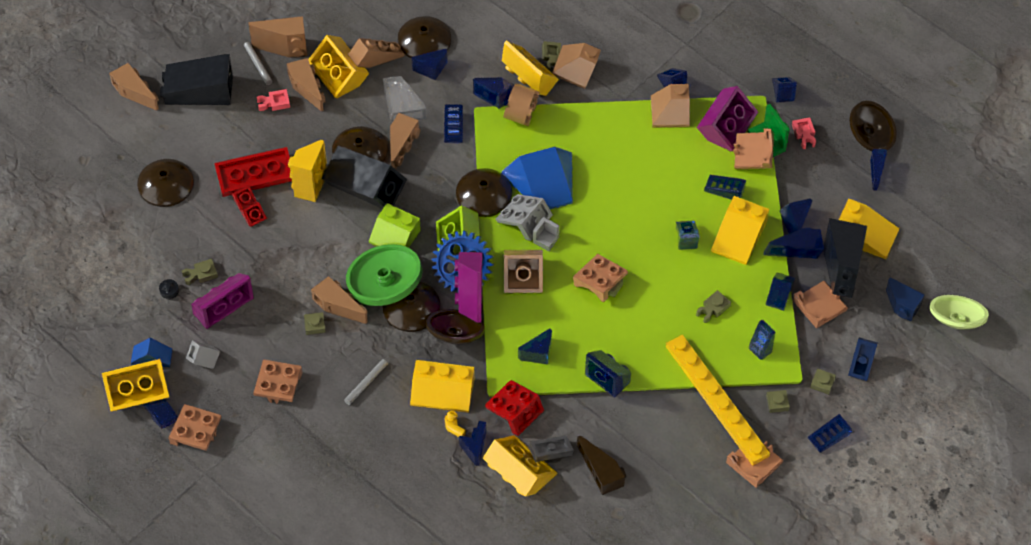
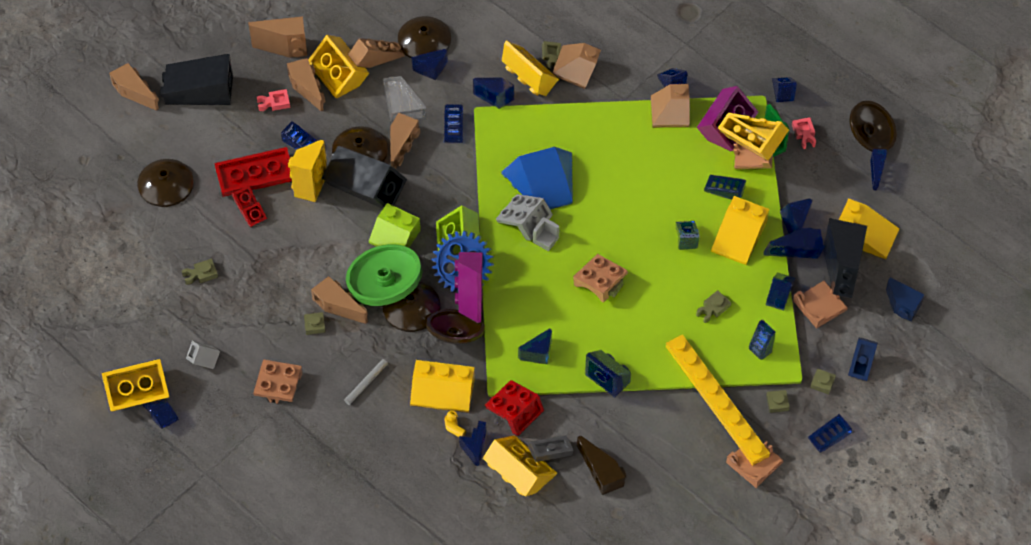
(151, 350): blue slope -> none
(168, 289): black tile -> none
(194, 427): nougat piece -> none
(223, 300): magenta slope -> none
(257, 62): light grey bar -> none
(291, 132): none -> clear blue slope
(487, 199): dark brown dish -> none
(521, 104): medium nougat brick -> none
(523, 271): medium nougat slope -> none
(754, 134): none -> yellow wedge
(958, 312): yellowish green dish -> none

